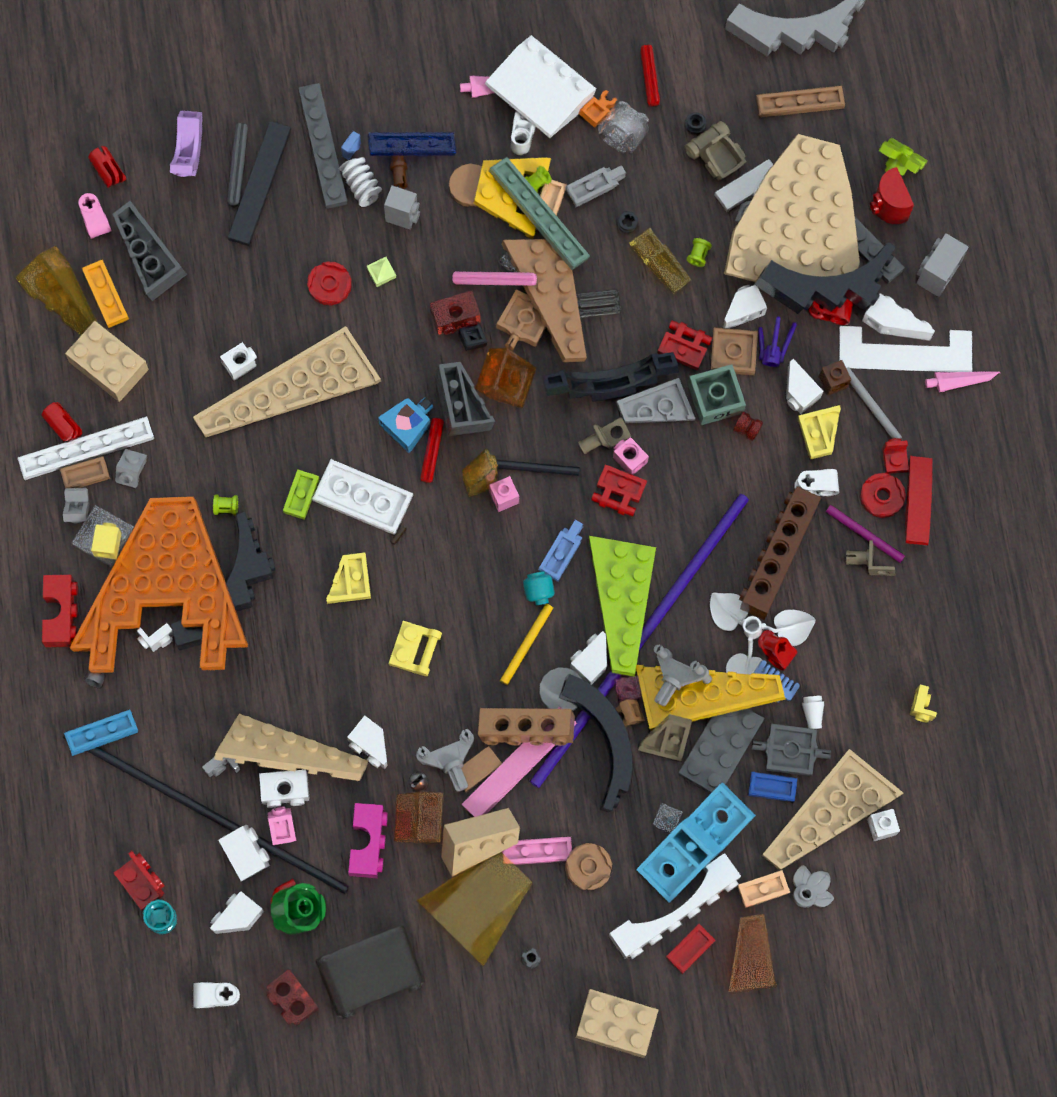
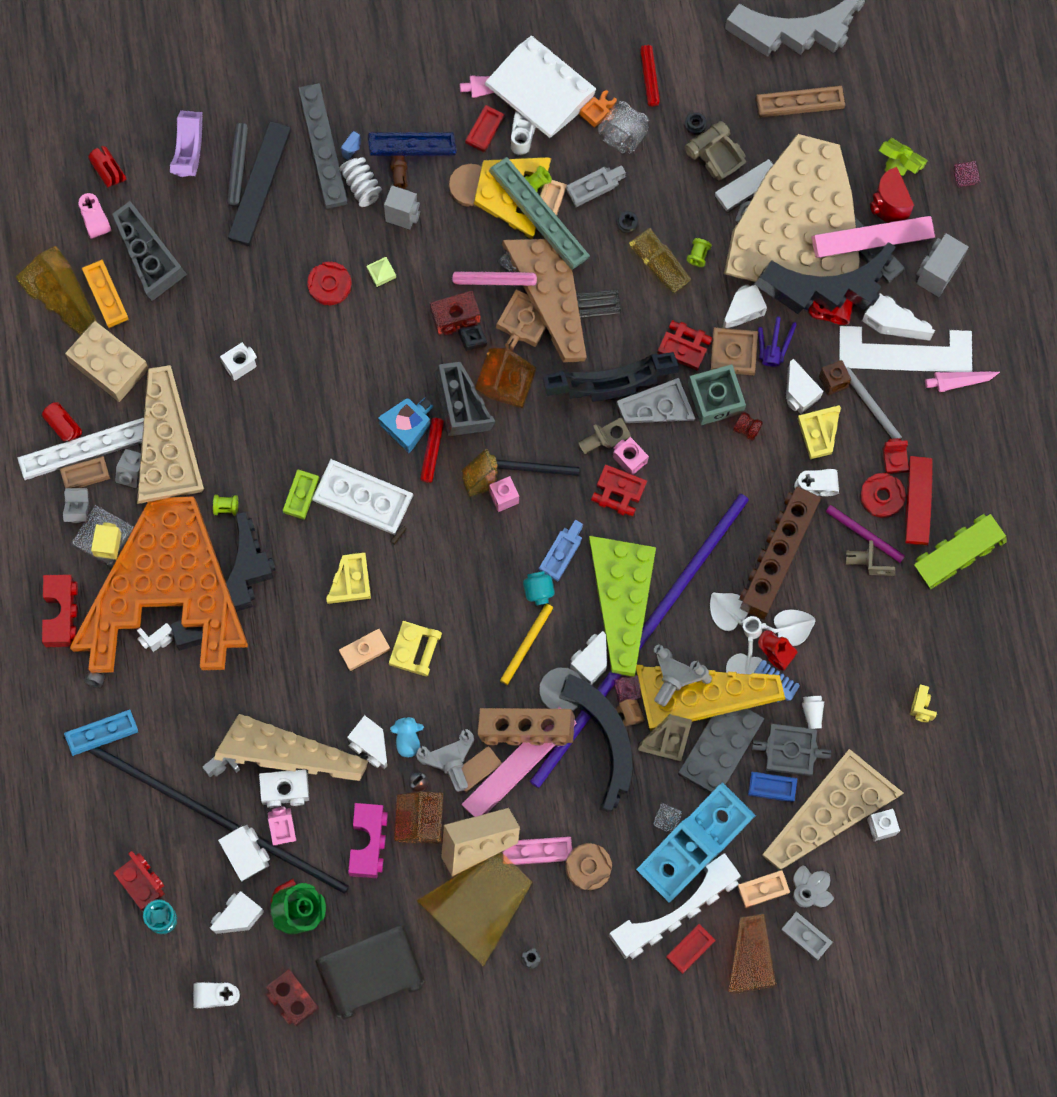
(167, 453): none -> tan wing
(314, 375): tan wing -> none
(364, 649): none -> light nougat plate
(407, 739): none -> medium azure animal
(485, 128): none -> red tile
(617, 1023): tan brick -> none
(806, 936): none -> light grey plate
(873, 236): none -> bright pink tile
(960, 551): none -> lime wedge
(966, 174): none -> clear pink tile

